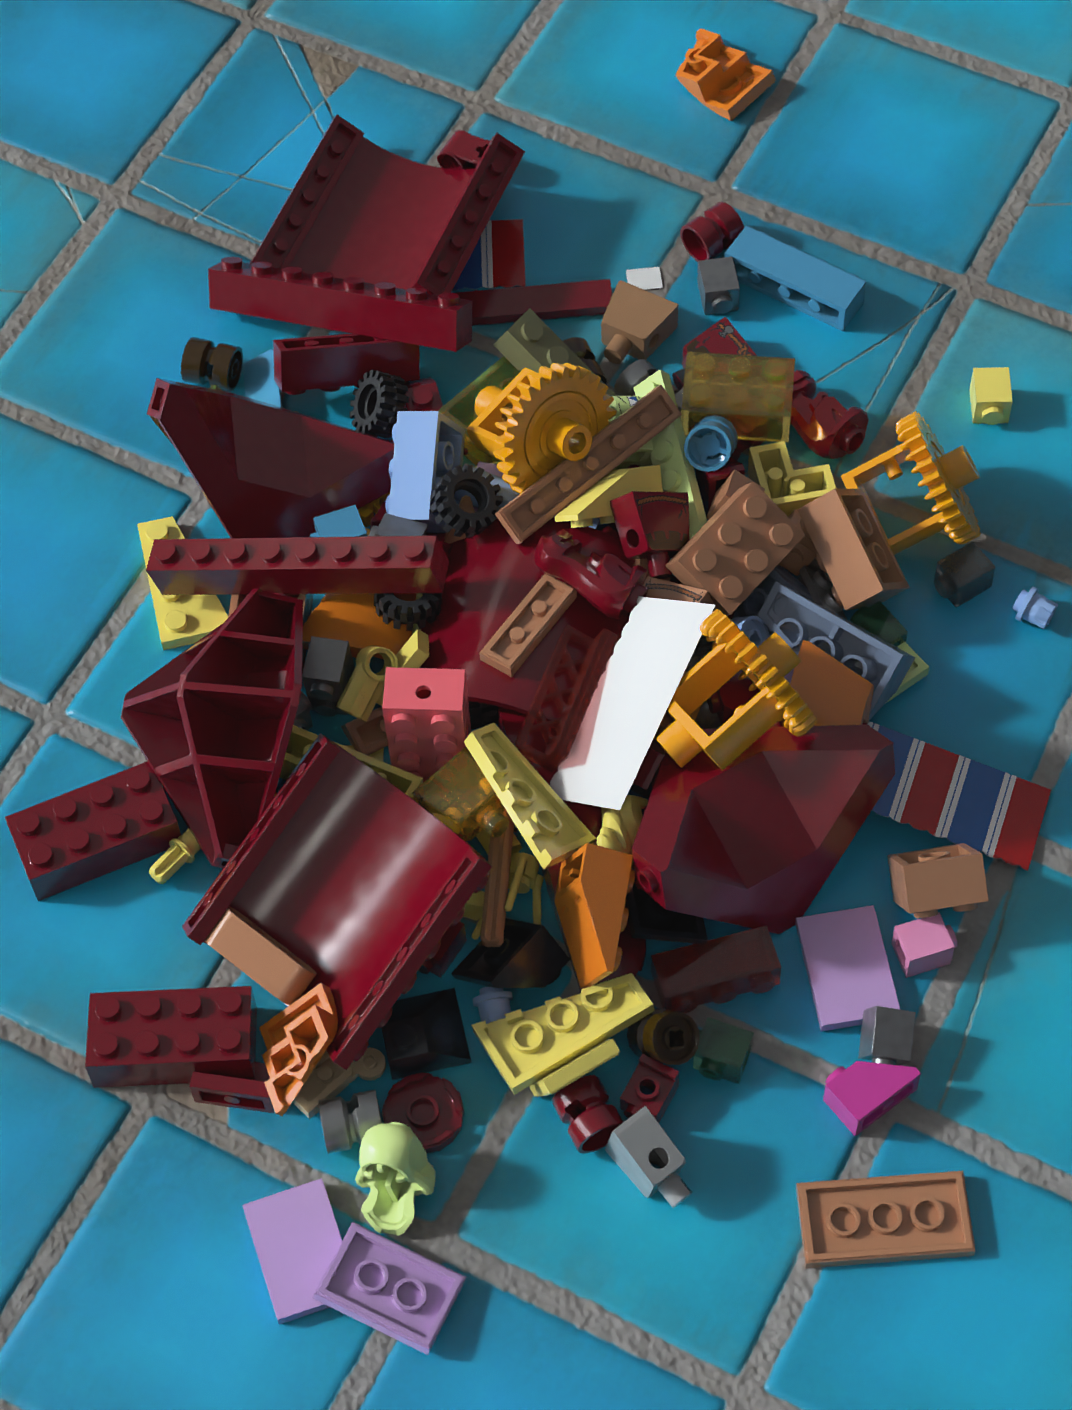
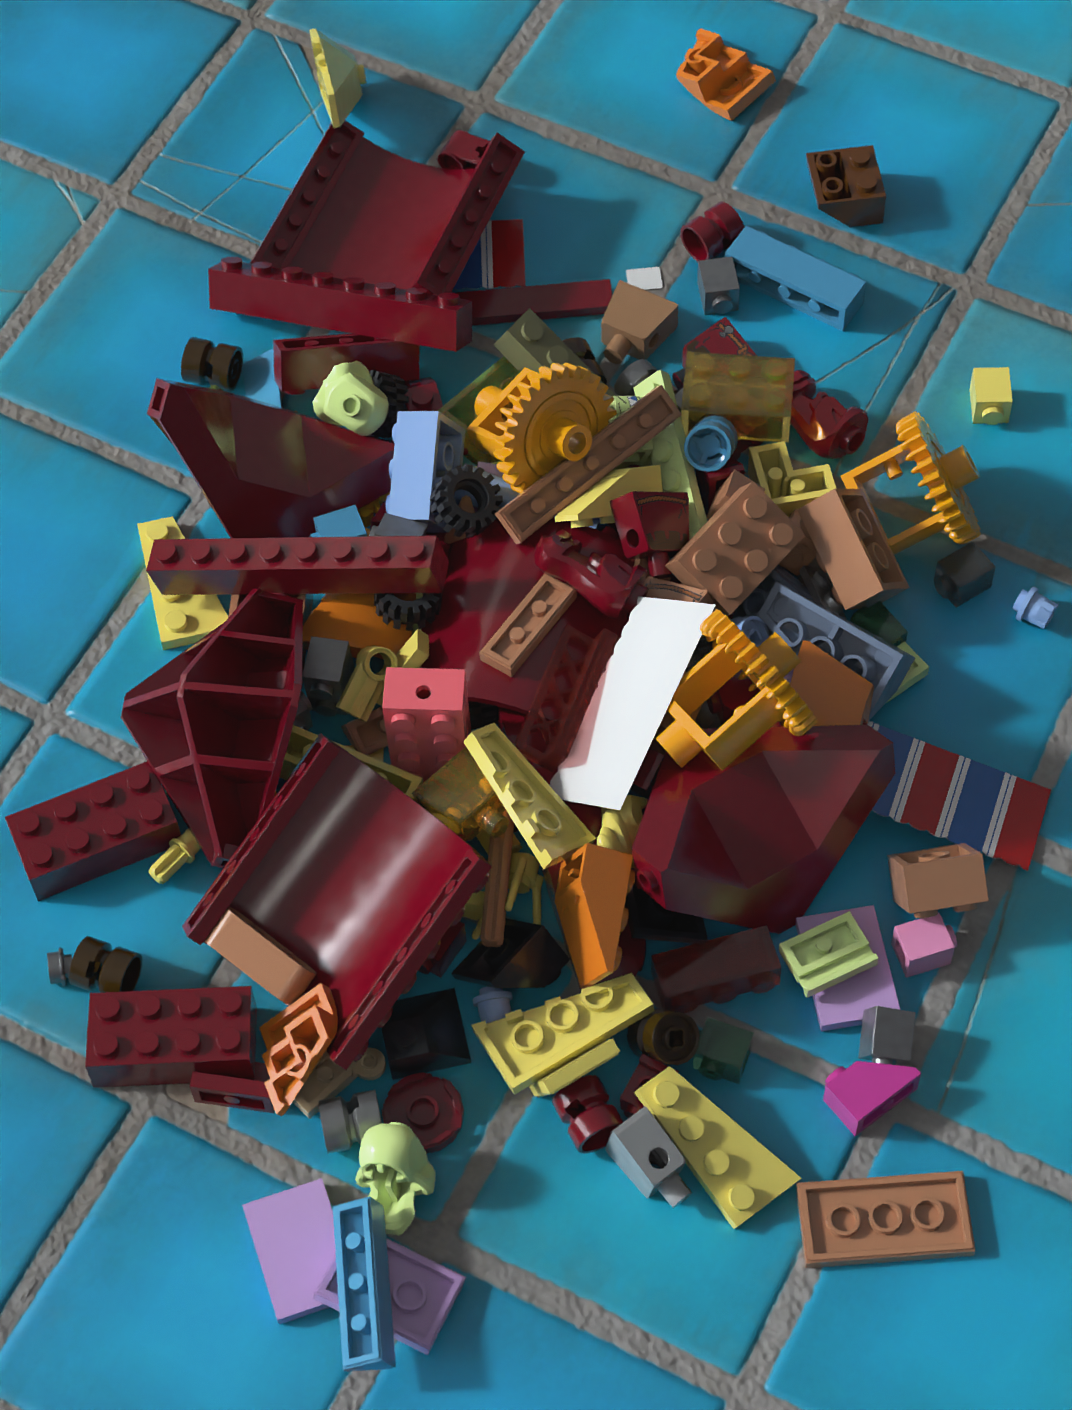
(58, 966): none -> flat silver plate
(100, 967): none -> dark brown wheel
(337, 77): none -> light yellow wedge
(351, 399): none -> yellowish green head
(363, 1286): none -> dark azure slope
(722, 1155): none -> light yellow wing
(828, 954): none -> yellowish green plate
(848, 185): none -> reddish brown slope

